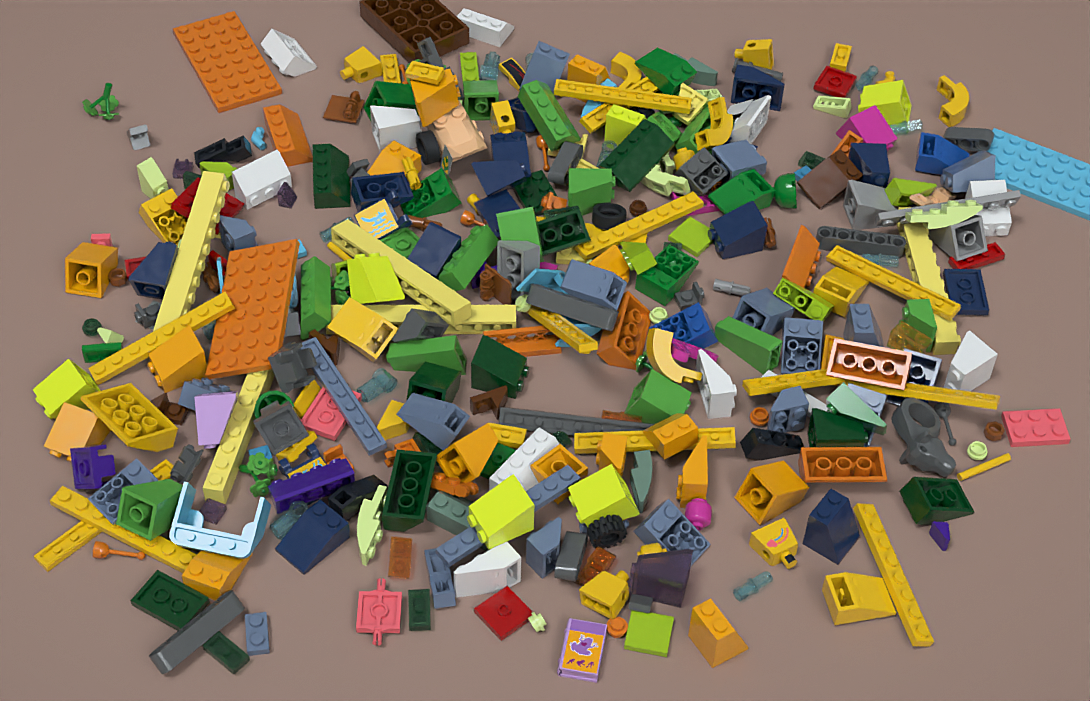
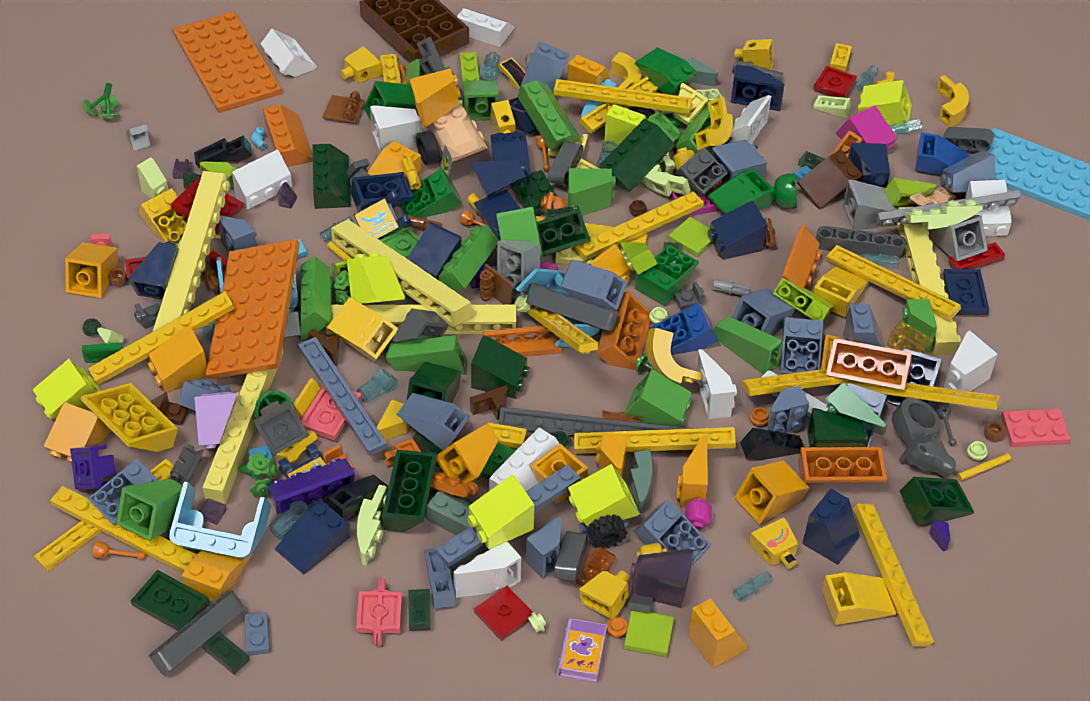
(291, 364): dark grey panel -> none
(400, 557): clear orange slope -> none
(424, 72): yellow plate -> none
(608, 215): black tyre -> none
(672, 434): light orange slope -> none
(682, 351): dark pink beam -> none
(739, 108): white sticker -> none

